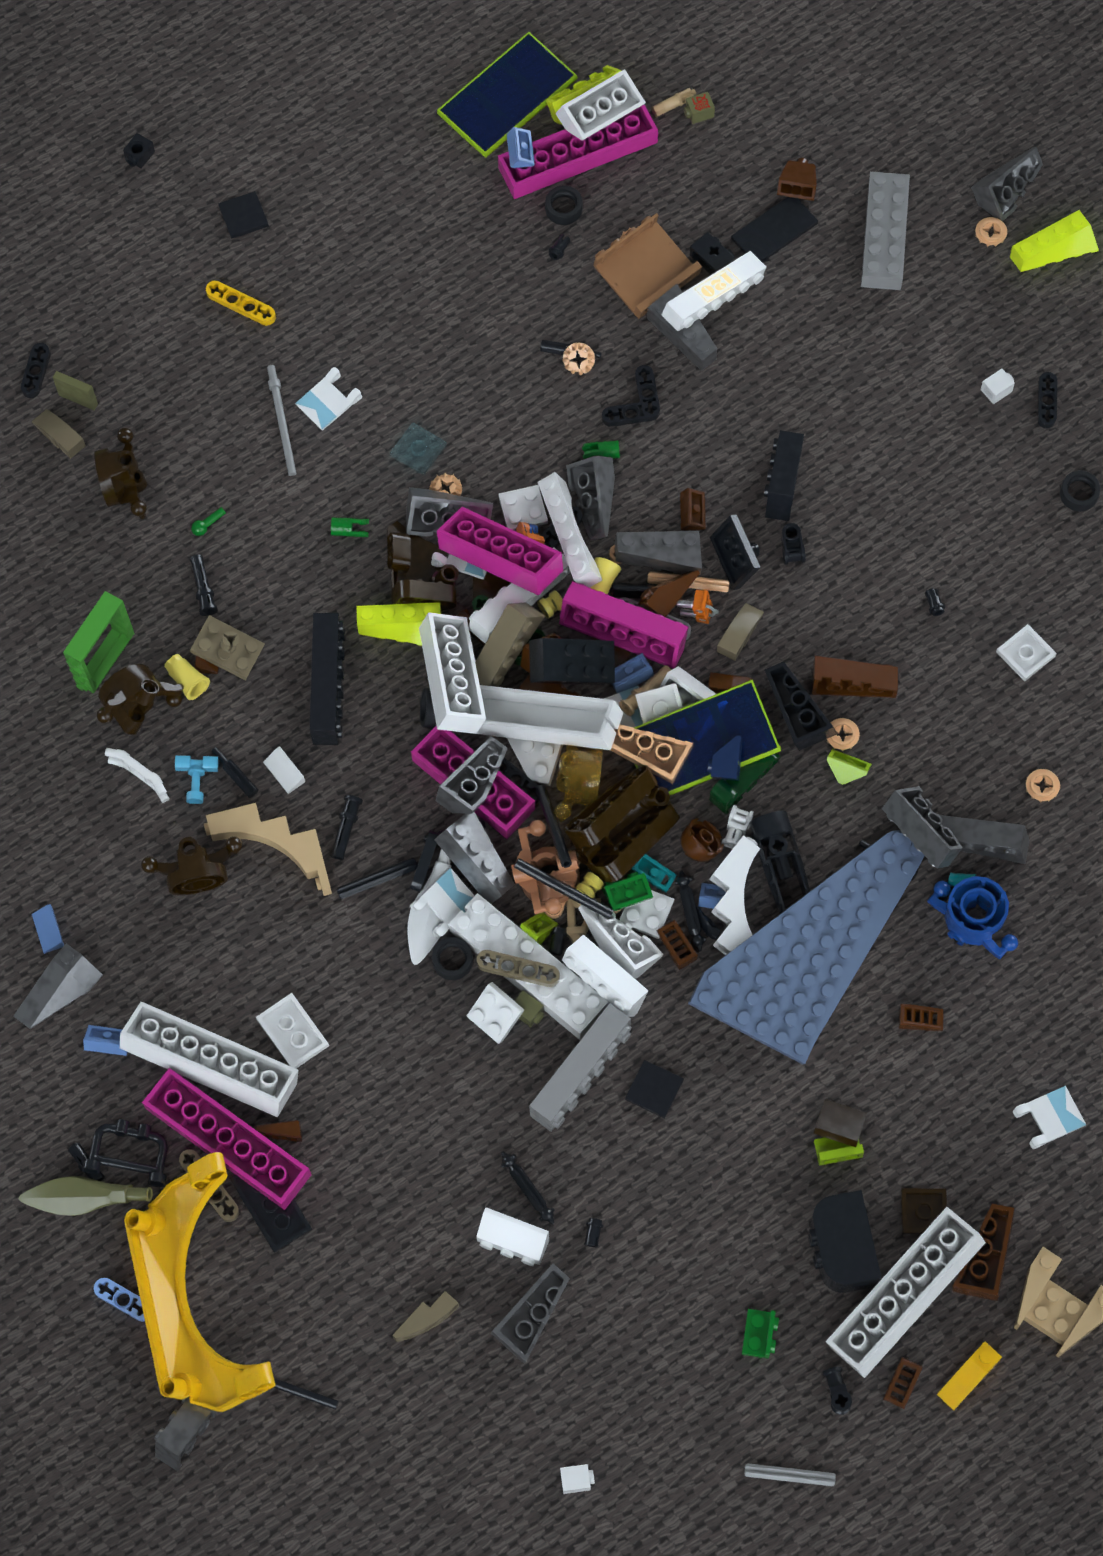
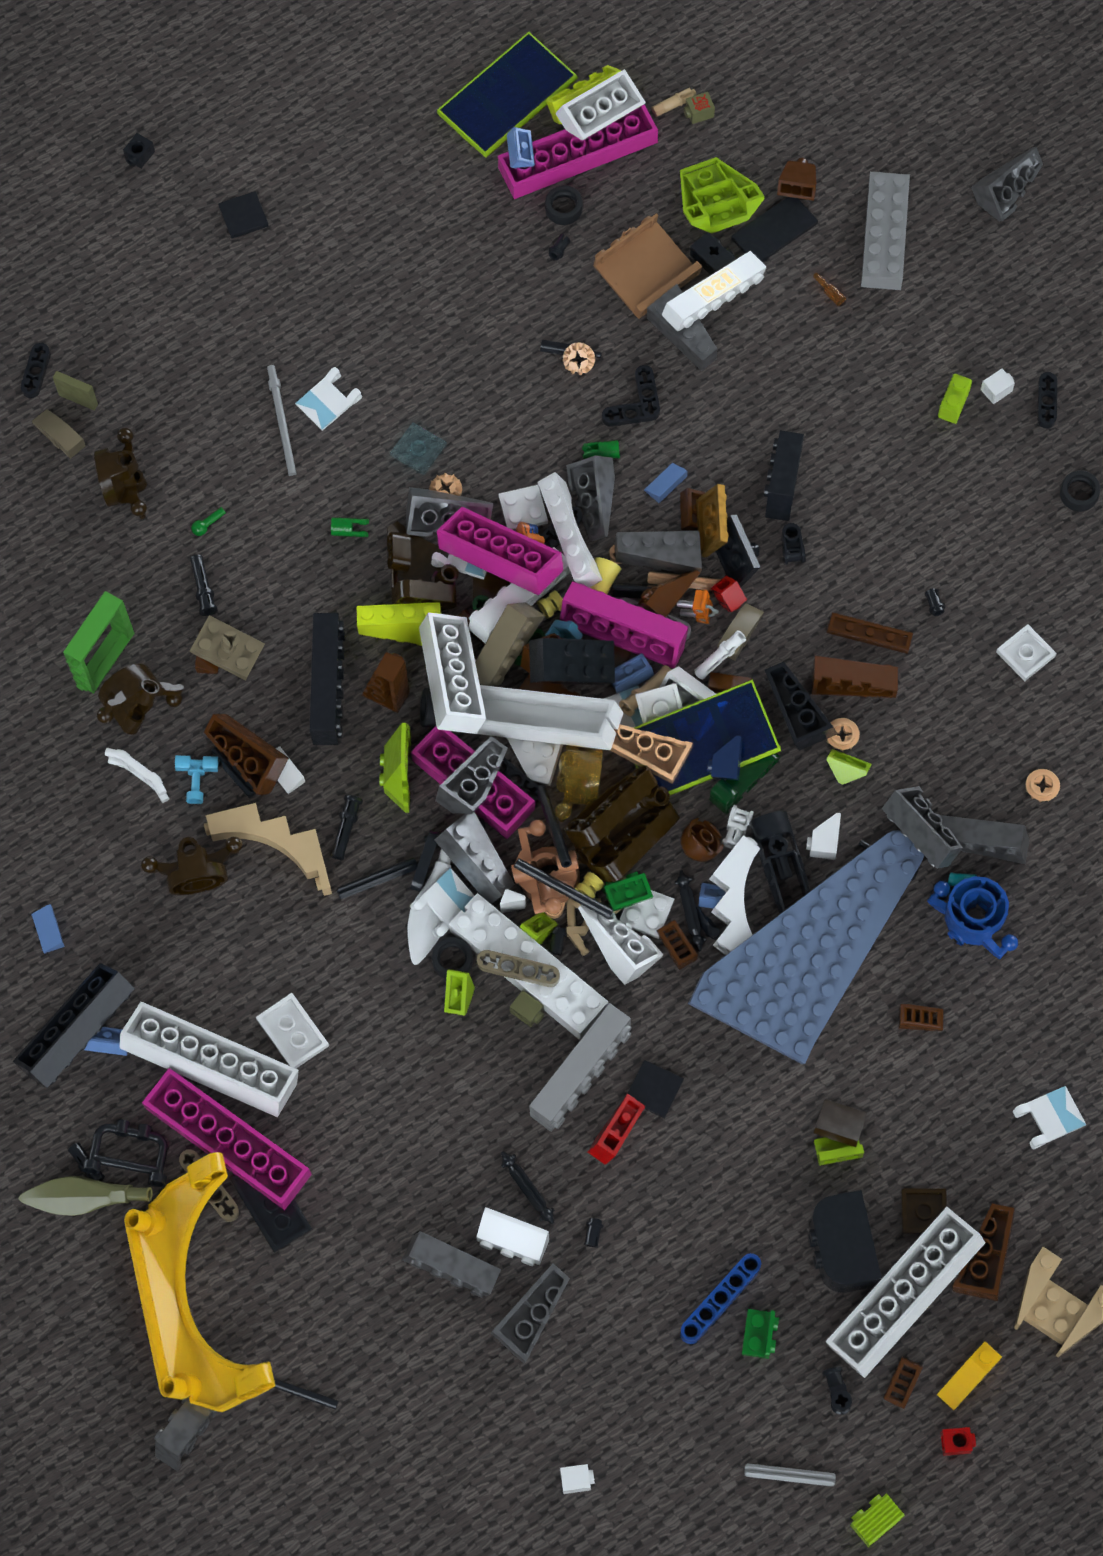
(61, 983): flat silver wedge -> none
(74, 1025): none -> black brick
(106, 1297): light blue beam -> none
(188, 676): light yellow plant -> none
(241, 302): yellow beam -> none
(246, 751): none -> reddish brown wedge
(284, 1130): reddish brown slope -> none
(389, 683): none -> reddish brown wedge
(396, 767): none -> lime wedge
(426, 1317): dark tan slope -> none
(451, 1263): none -> flat silver wedge
(458, 992): none -> lime slope
(495, 1012): white plate -> none
(512, 901): none -> white slope
(565, 630): none -> medium azure bracket
(605, 976): white slope -> none
(616, 1130): none -> red slope
(654, 872): teal slope -> none
(666, 482): none -> medium blue slope
(712, 520): none -> pearl gold plate
(717, 196): none -> lime wedge
(725, 649): none -> white pin
(726, 1289): none -> blue beam
(729, 594): none -> red brick
(825, 839): none -> white slope
(830, 290): none -> clear orange axle
(870, 633): none -> reddish brown tile
(877, 1519): none -> lime brick
(950, 1448): none -> red brick
(954, 398): none -> lime brick
(998, 227): light nougat gear -> none
(1059, 241): neon yellow wedge -> none

